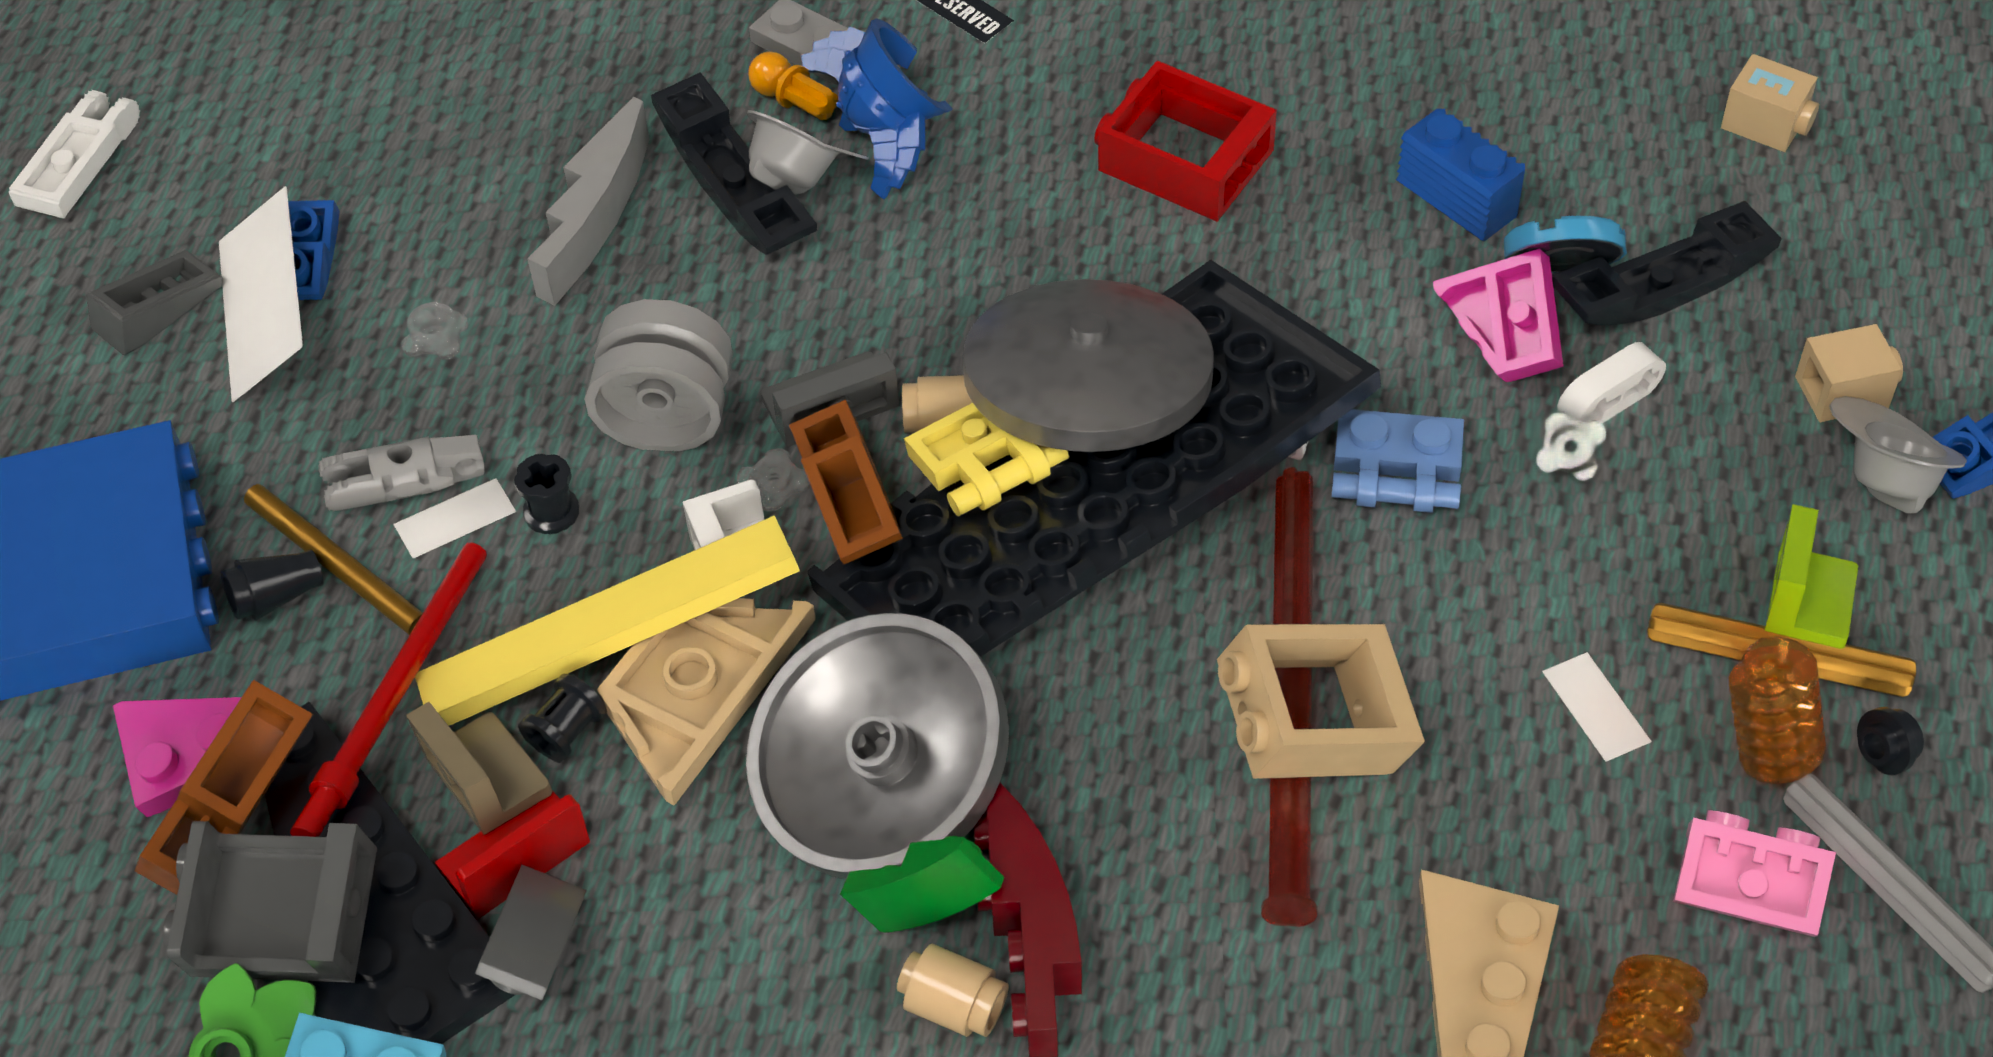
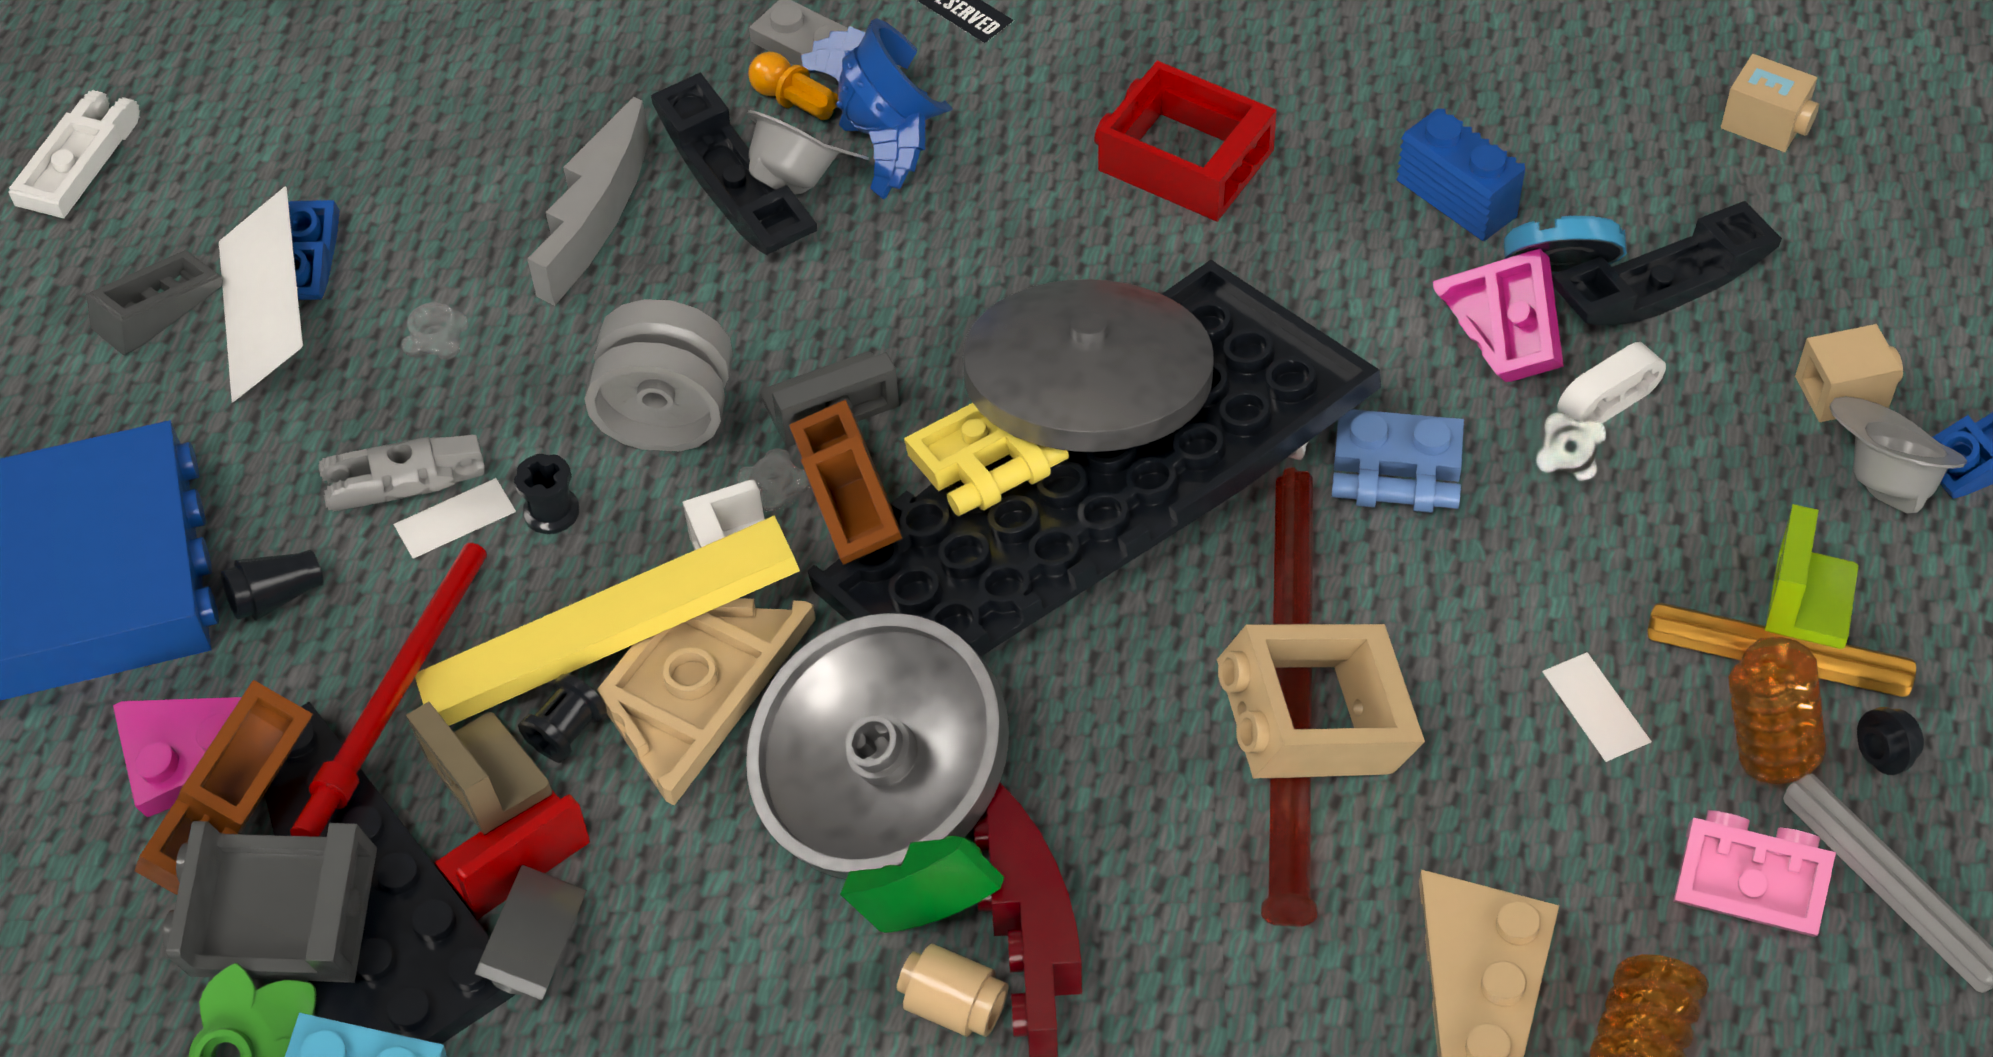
(333, 557): pearl gold bar -> none
(932, 400): tan brick -> none

